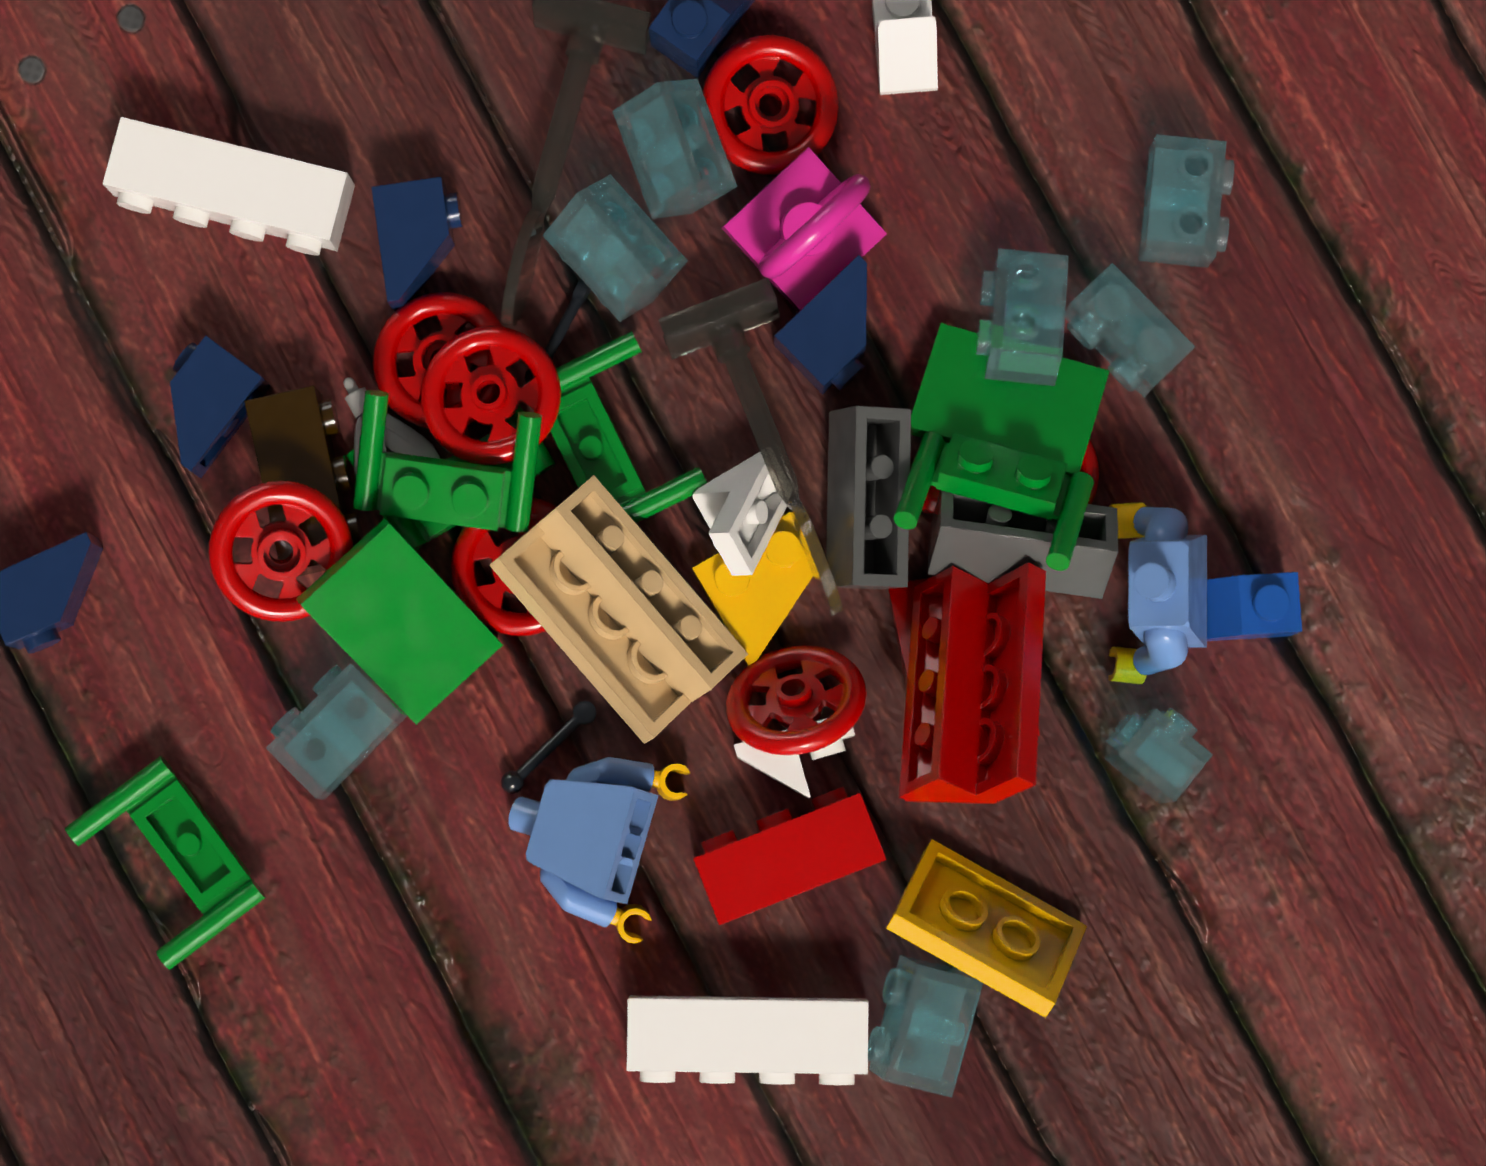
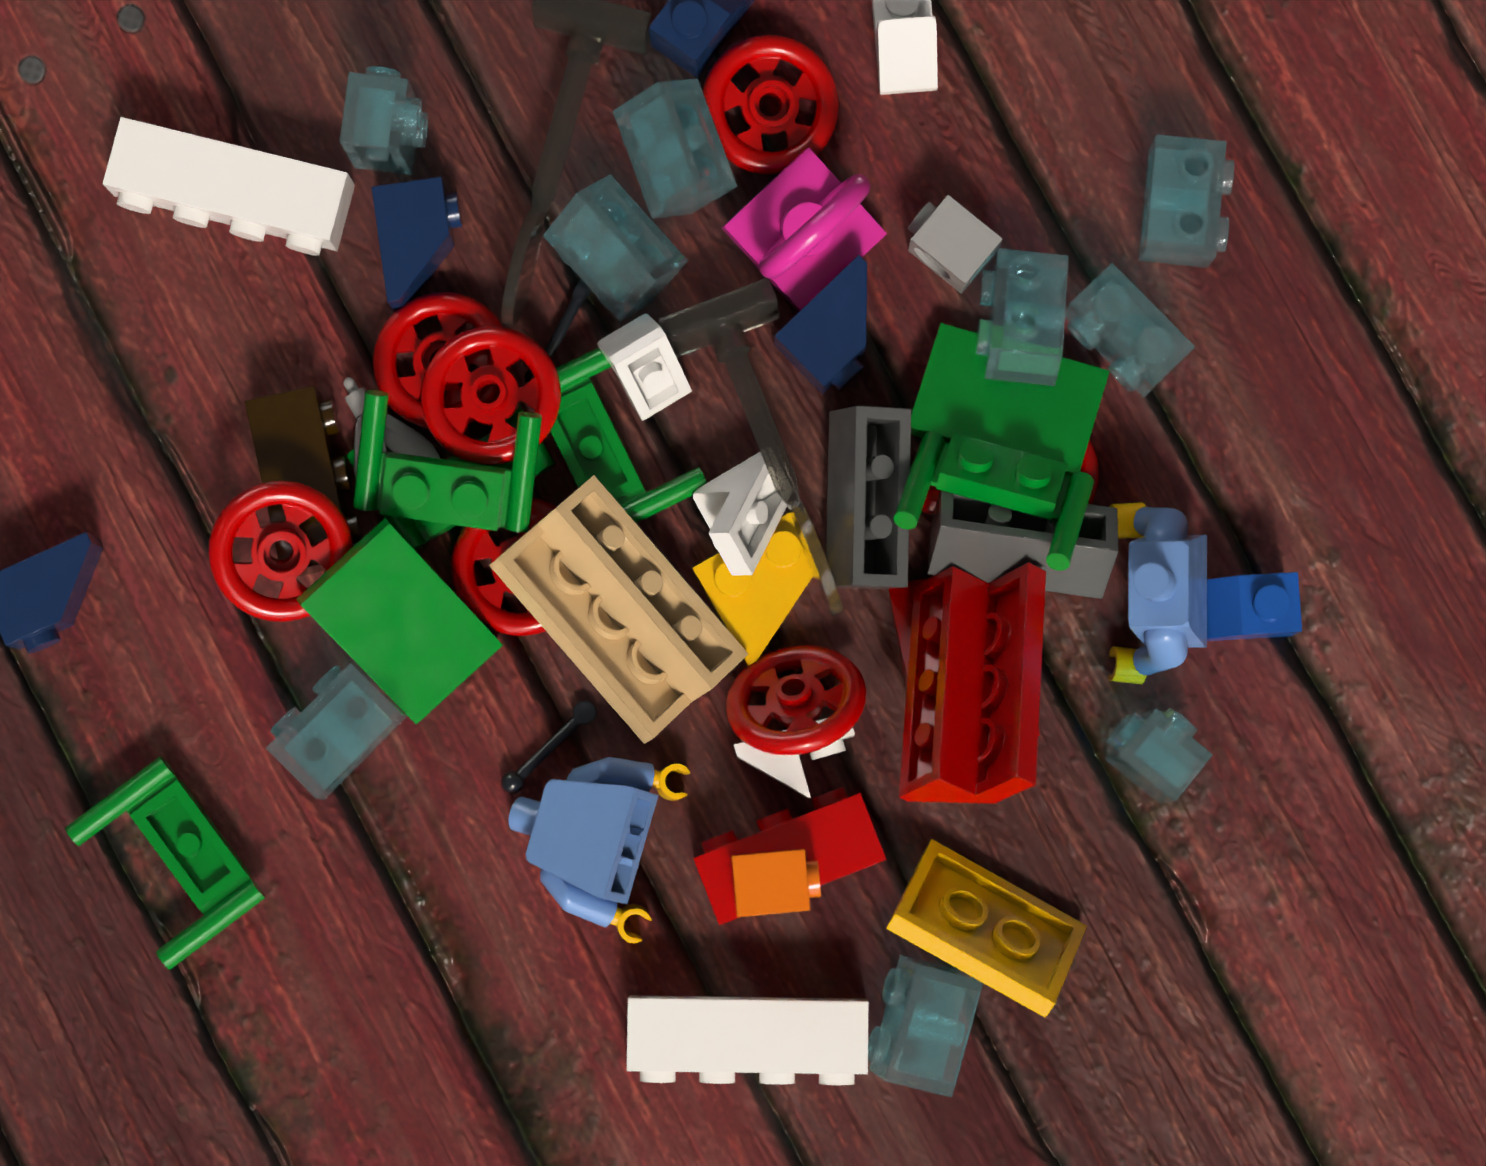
(210, 401): dark blue slope -> none
(382, 121): none -> clear light blue brick
(645, 365): none -> white slope
(774, 882): none -> orange brick
(952, 242): none -> light grey brick

